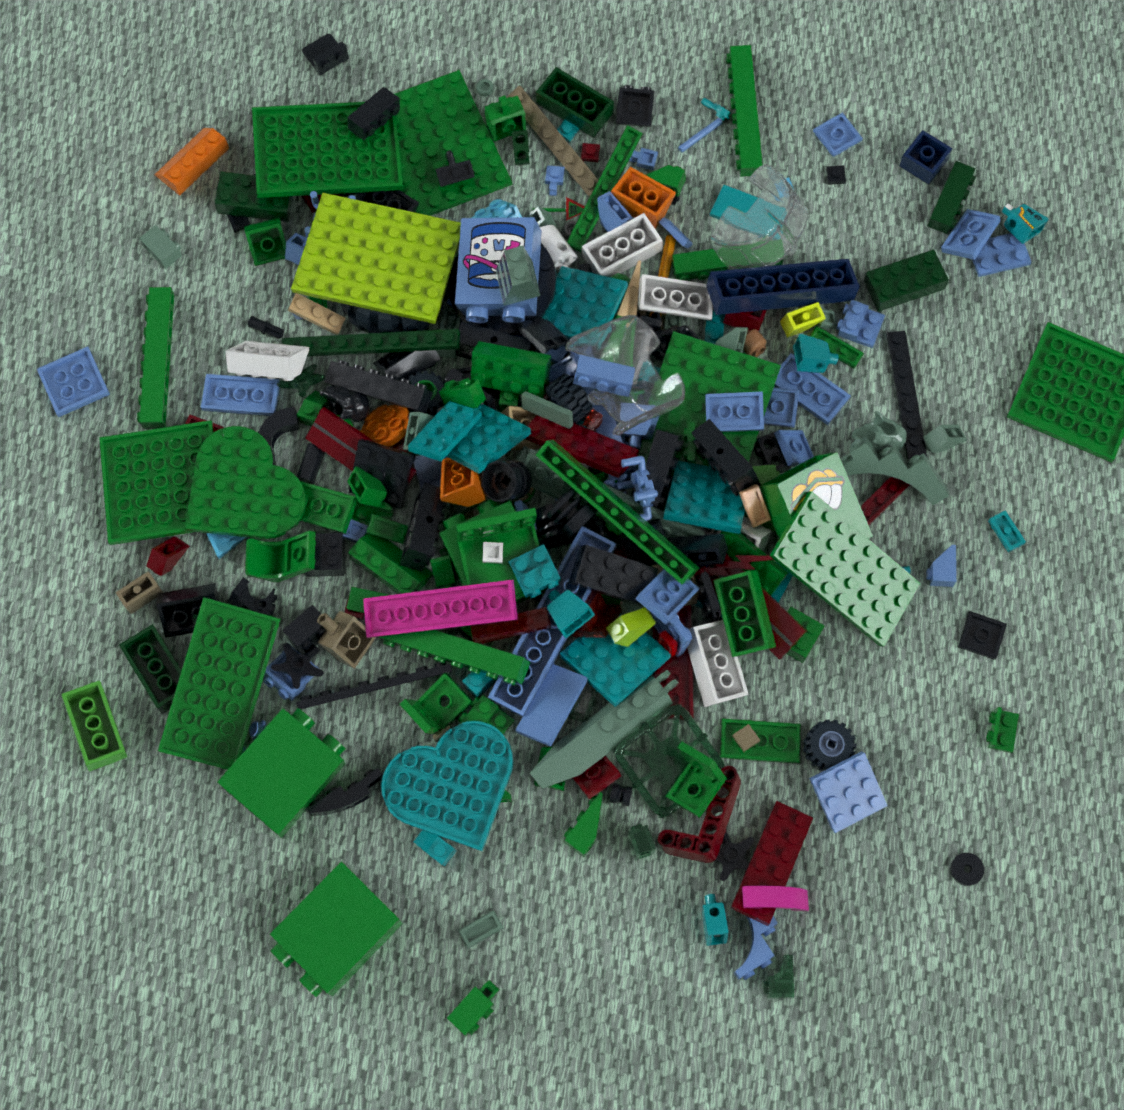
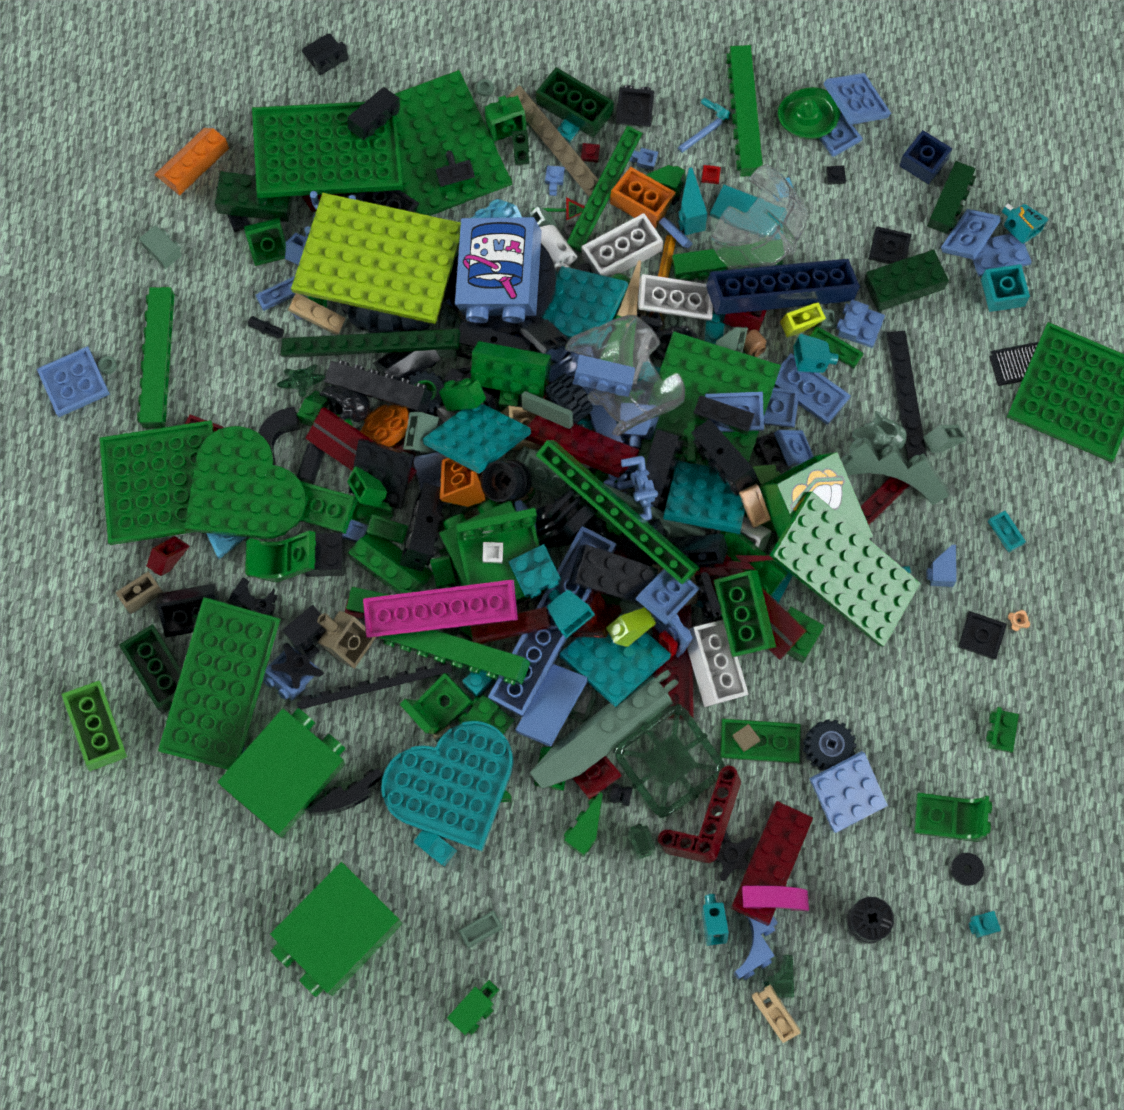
(107, 365): none -> sand green tile
(240, 395): medium blue plate -> none
(256, 728): medium blue plate -> none
(266, 360): white slope -> none
(276, 294): none -> medium blue tile
(444, 431): teal plate -> none
(516, 276): sand green slope -> none
(593, 420): clear red plate -> none
(611, 212): medium blue slope -> none
(693, 210): none -> teal slope
(700, 773): green bracket -> none
(711, 174): none -> red tile
(724, 415): none -> black brick
(776, 1014): none -> tan plate
(809, 113): none -> green hat
(857, 98): none -> medium blue plate
(858, 919): none -> black wheel
(889, 245): none -> black tile
(952, 817): none -> green bracket
(984, 924): none -> teal bracket
(1005, 288): none -> teal brick
(1011, 367): none -> black window
(1022, 615): none -> light nougat plate

